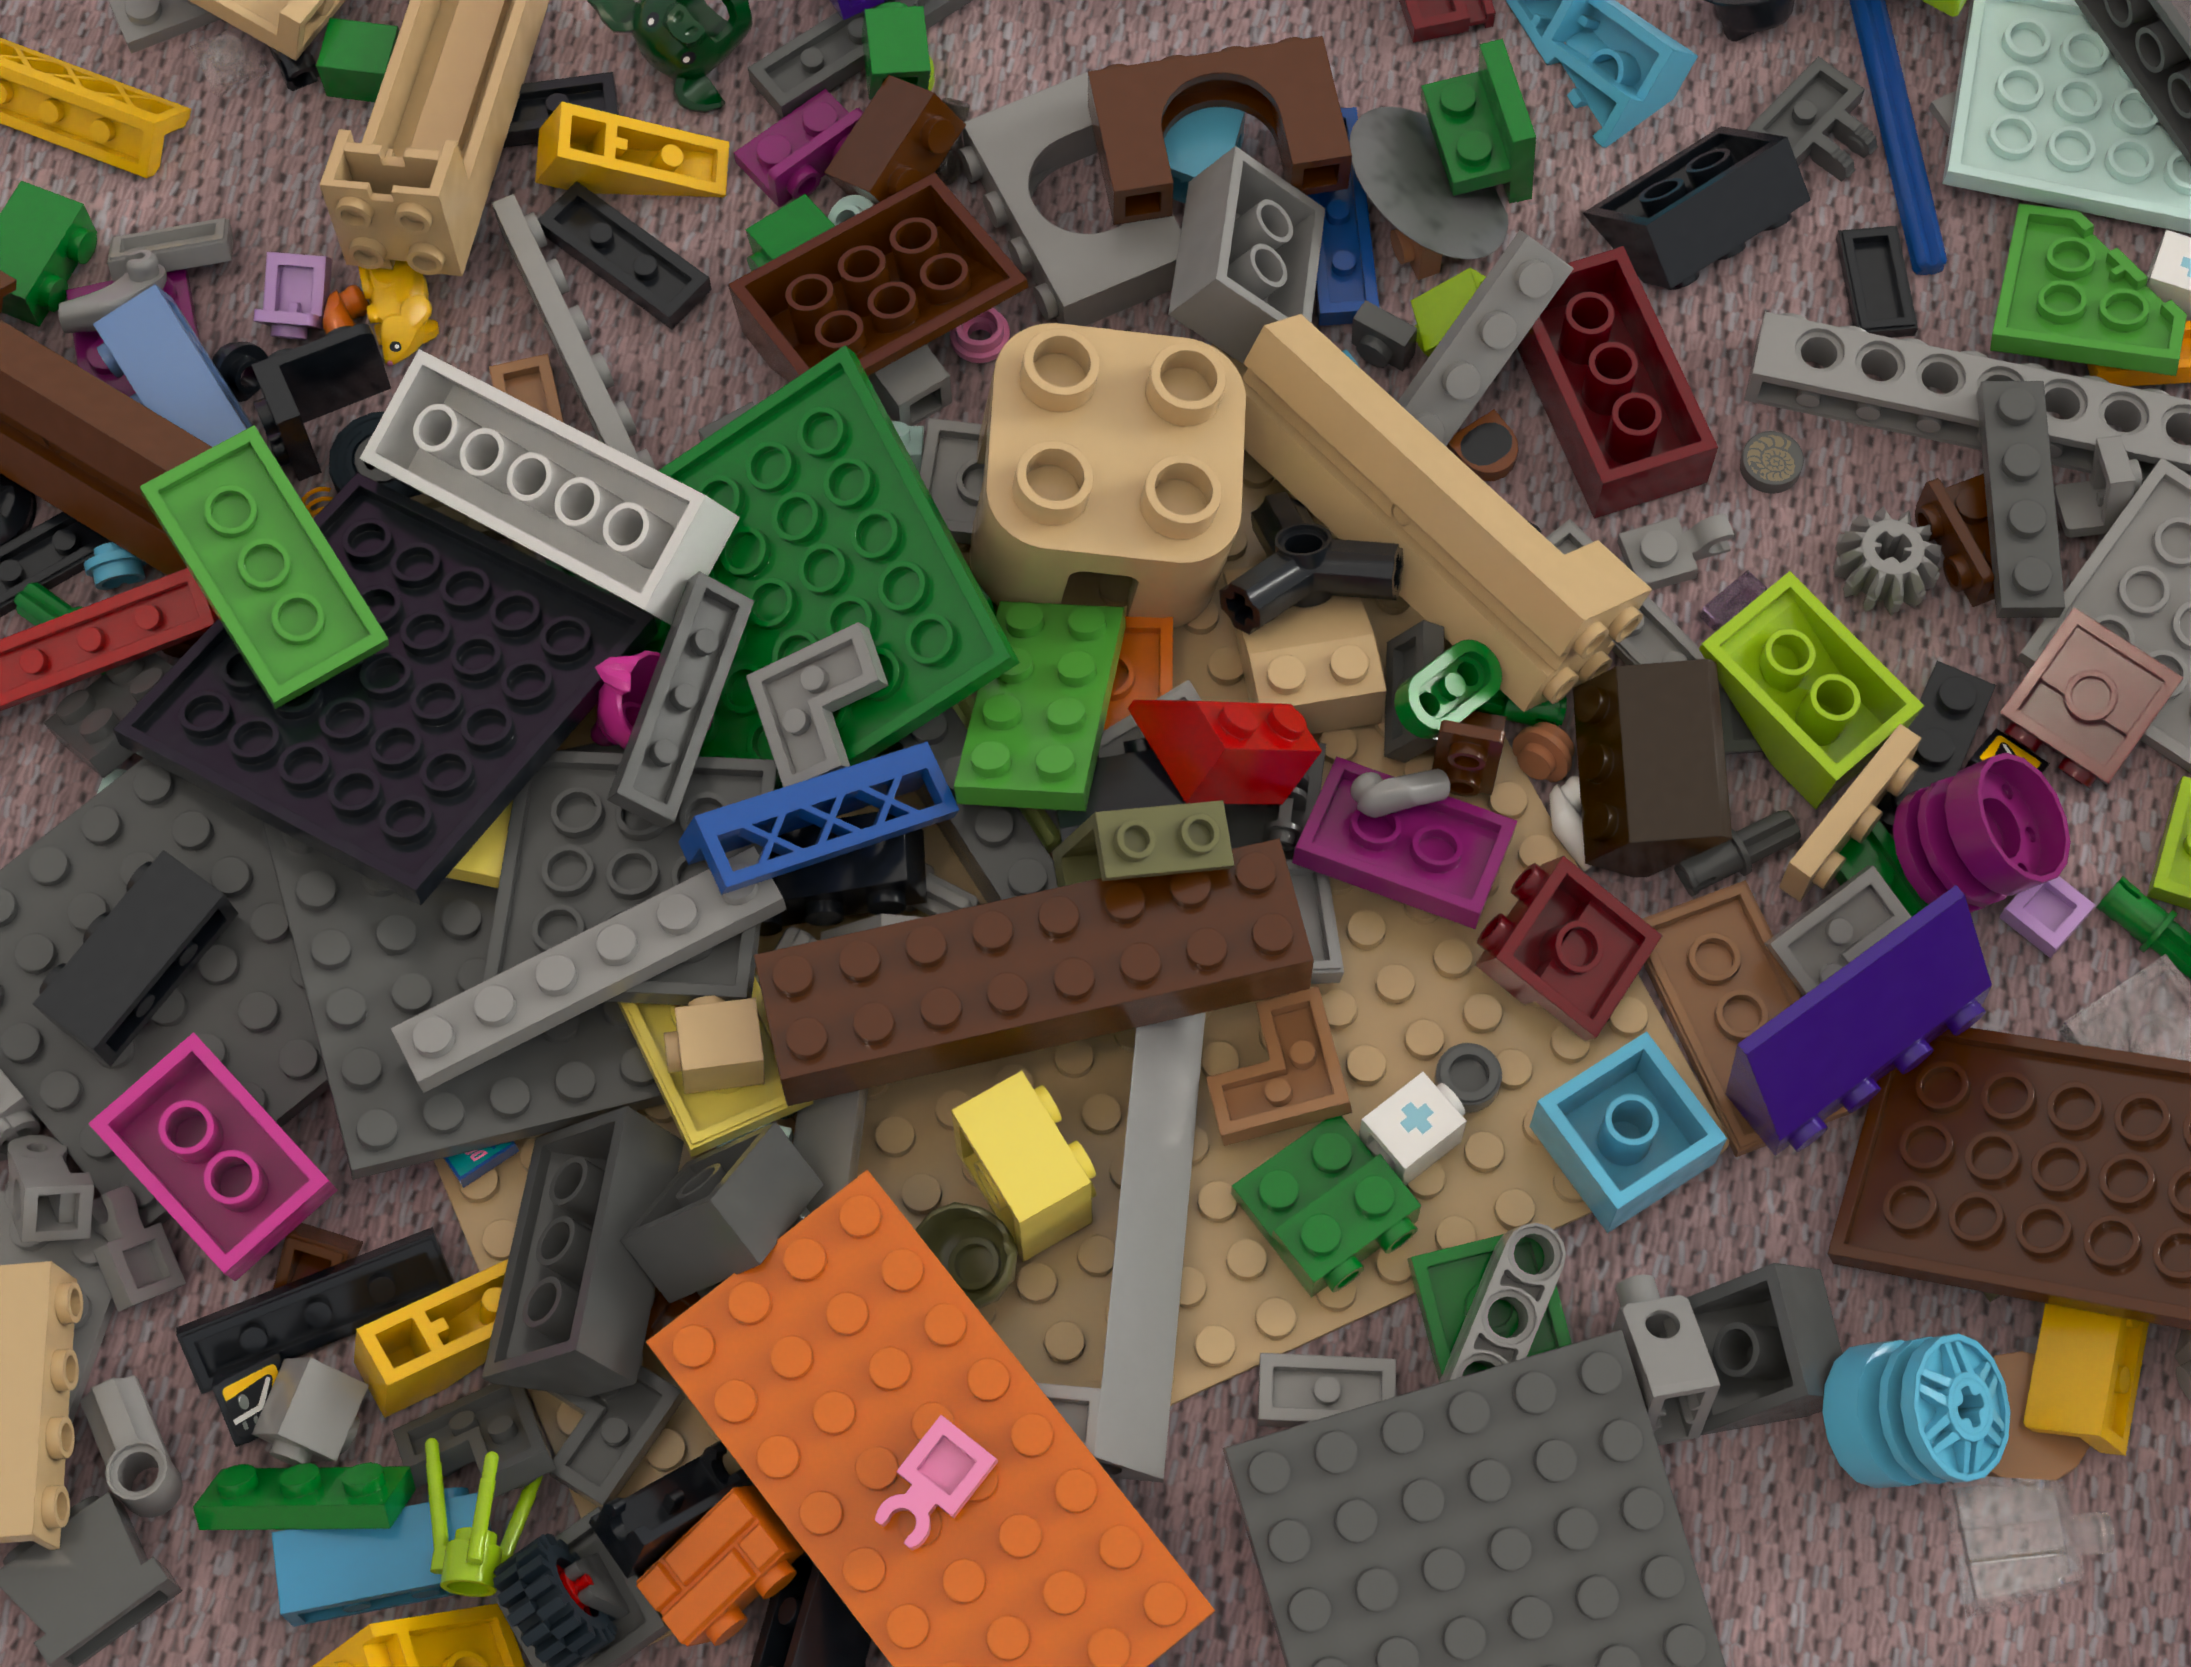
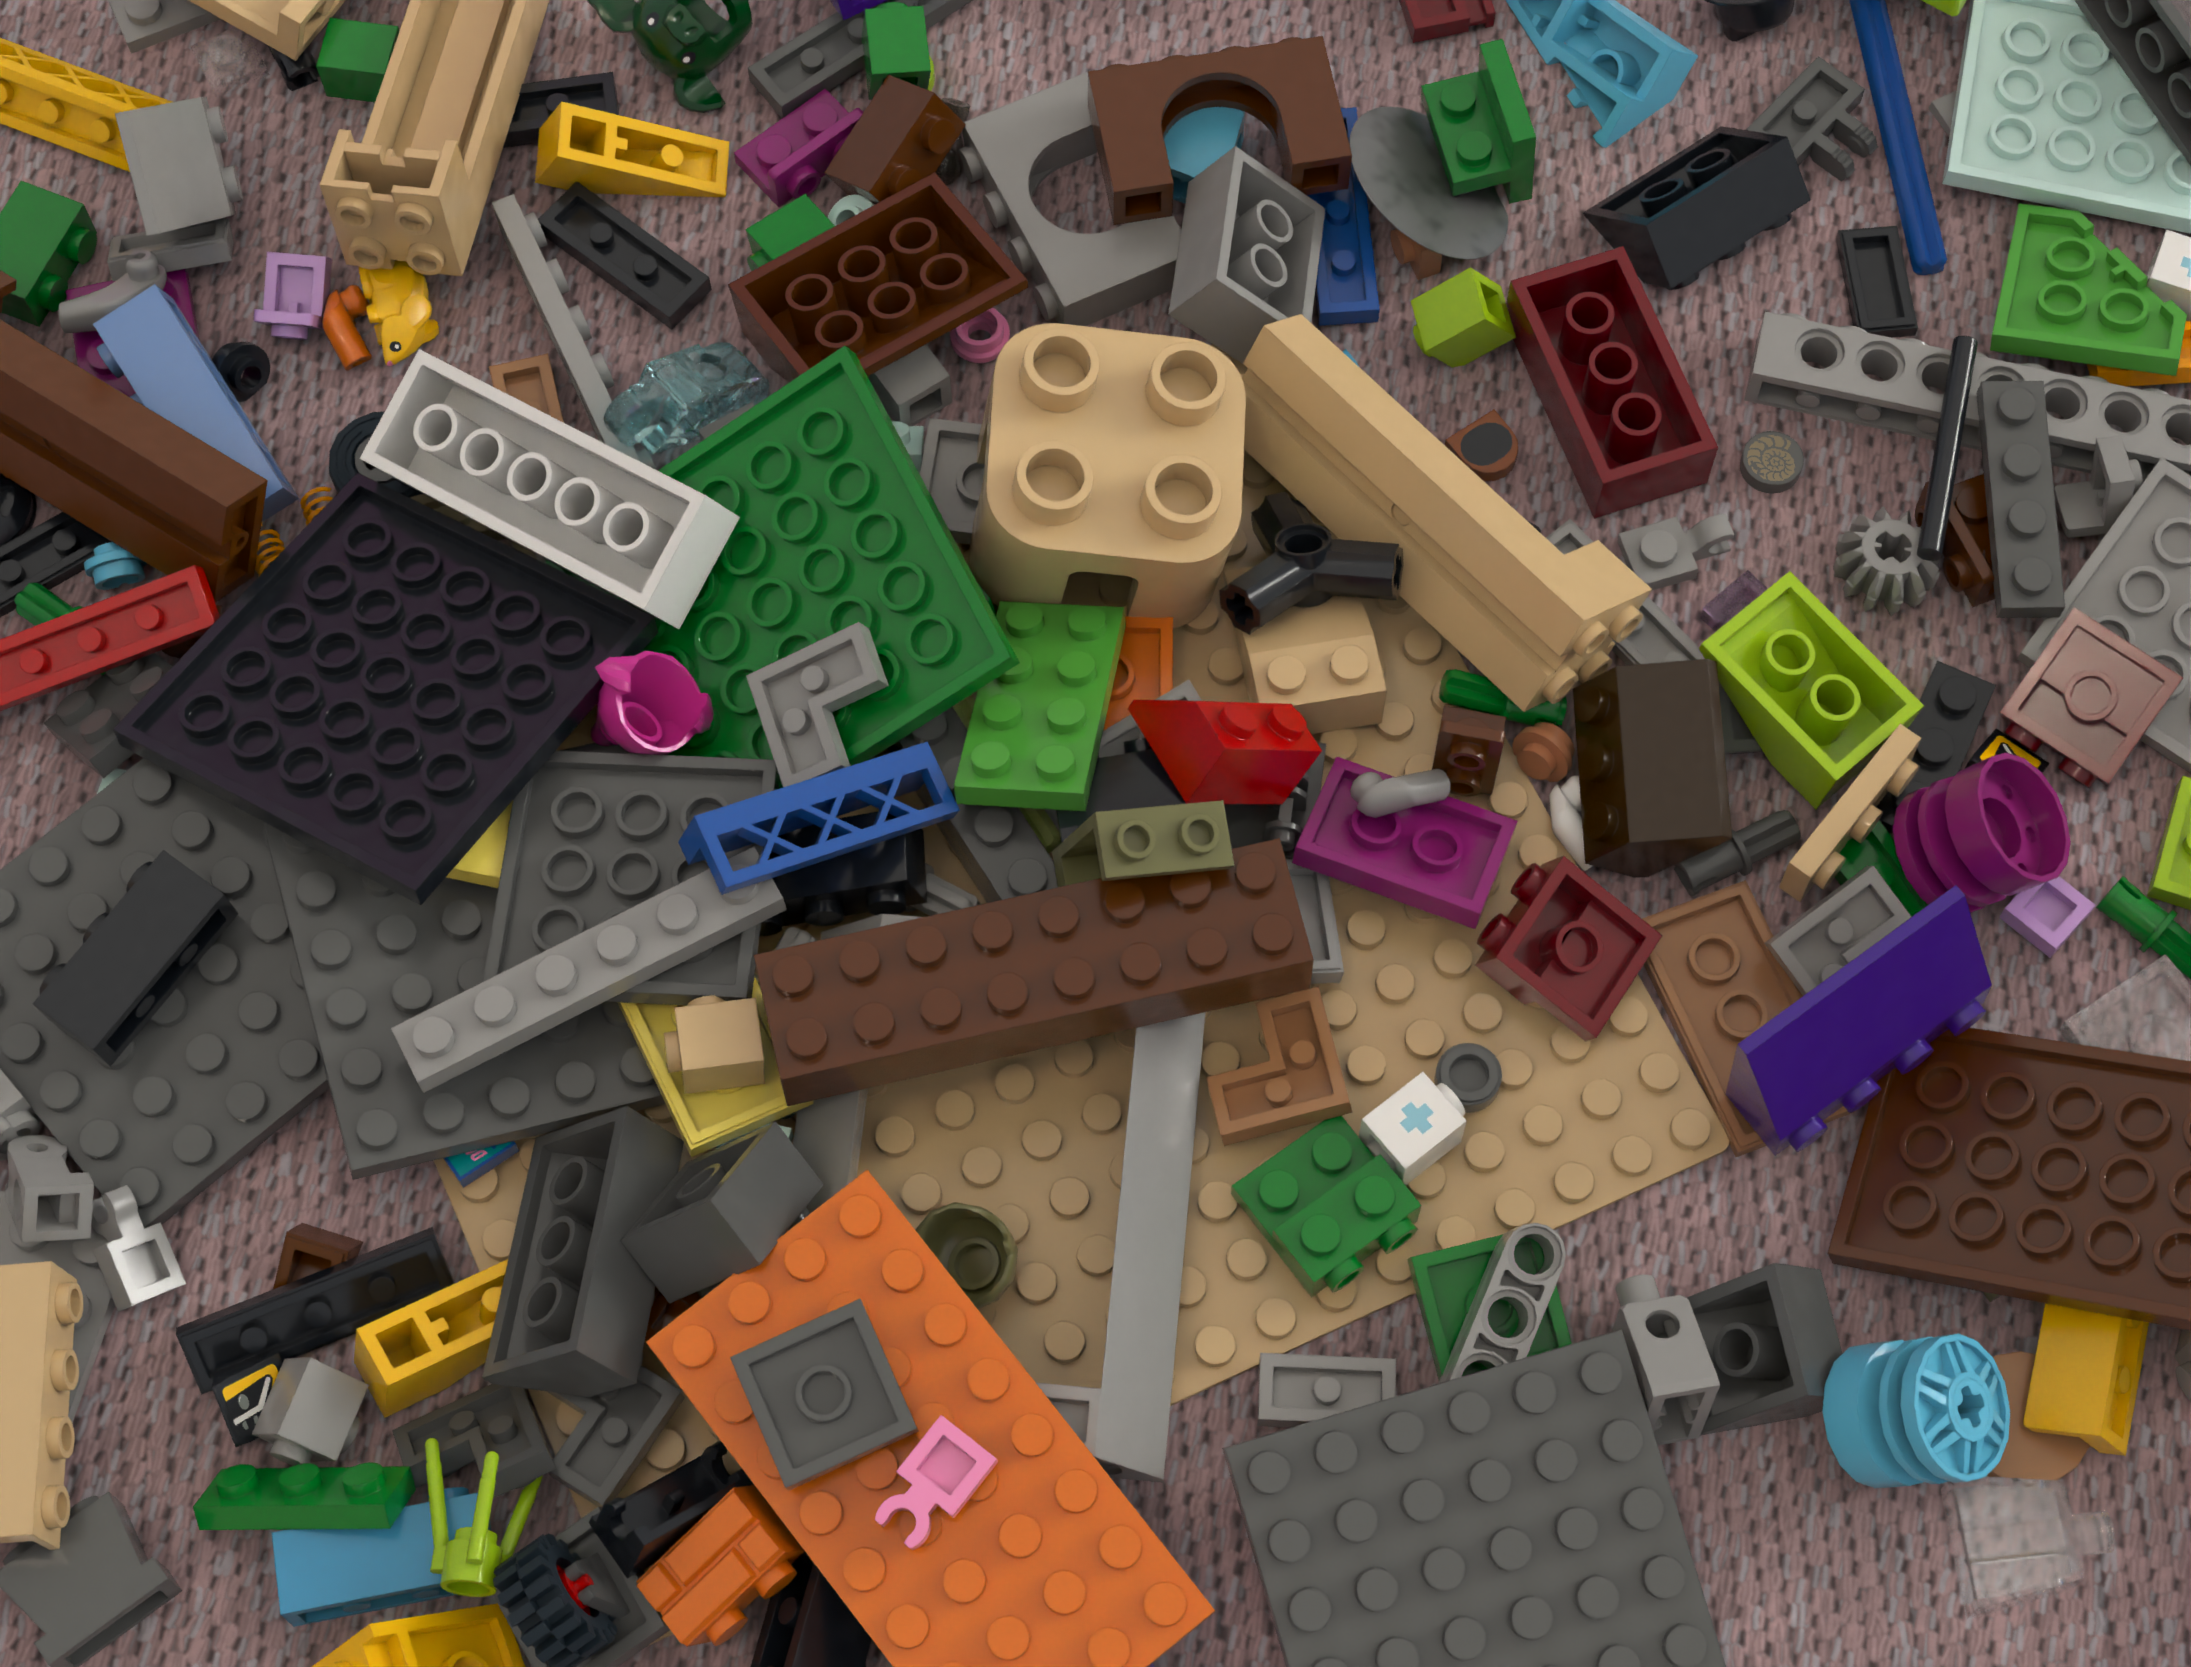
(131, 1444): light grey piece -> none
(179, 164): none -> light grey slope
(213, 1157): dark pink brick -> none
(264, 566): bright green plate -> none
(312, 383): black bracket -> none
(680, 700): dark grey plate -> none
(683, 395): none -> clear light blue piece
(824, 1394): none -> dark grey plate
(1025, 1164): light yellow brick -> none
(1383, 337): dark grey plate -> none
(1404, 658): dark grey plate -> none
(1444, 691): green plate -> none
(1484, 336): light grey plate -> none
(1627, 1131): medium azure brick -> none
(1947, 448): none -> black bar

